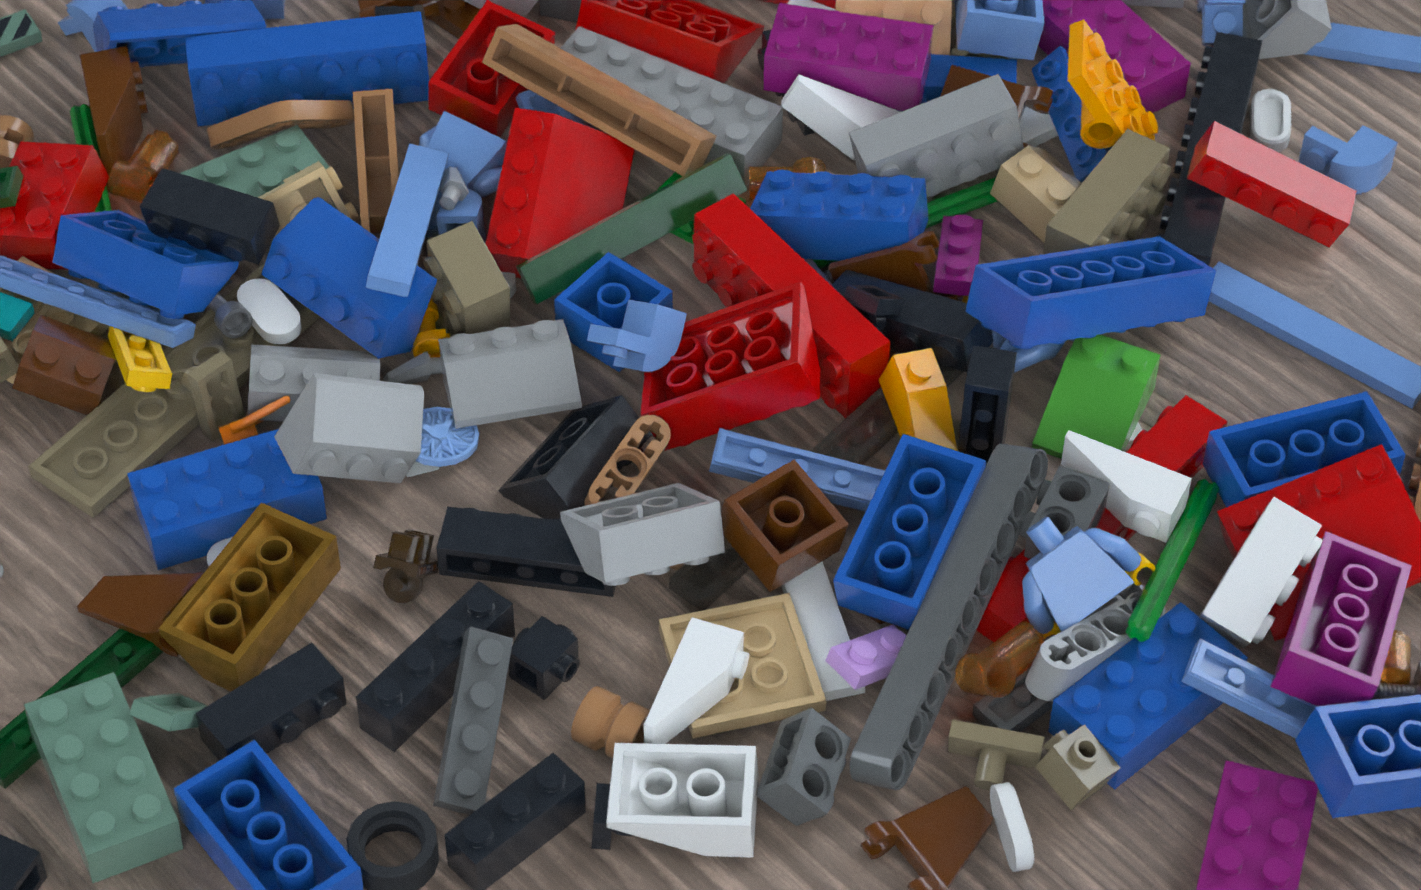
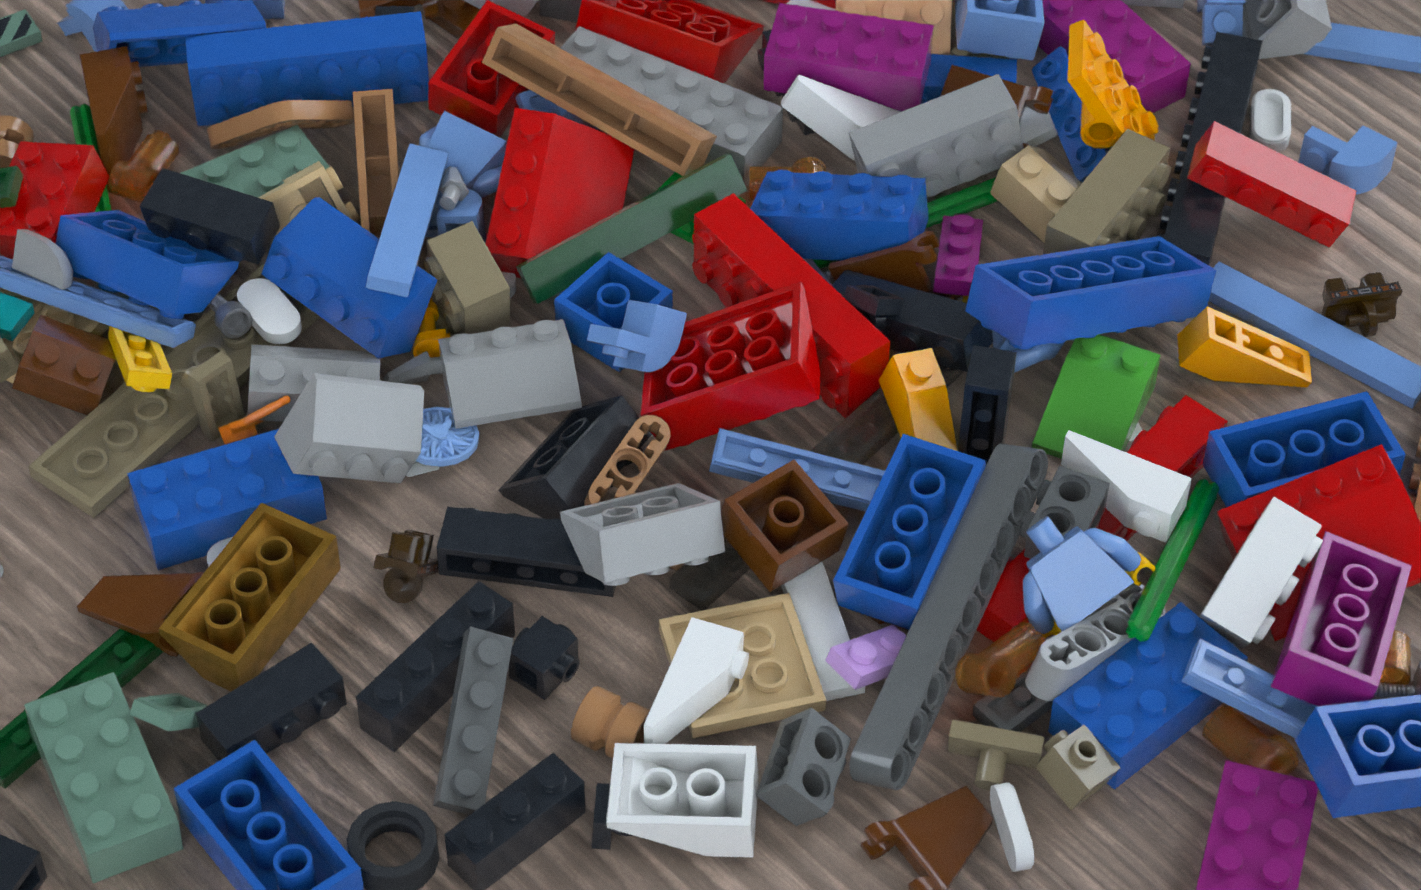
(42, 259): none -> light grey brick
(1240, 353): none -> light orange slope
(1247, 744): none -> clear orange piece
(1363, 305): none -> dark brown hips

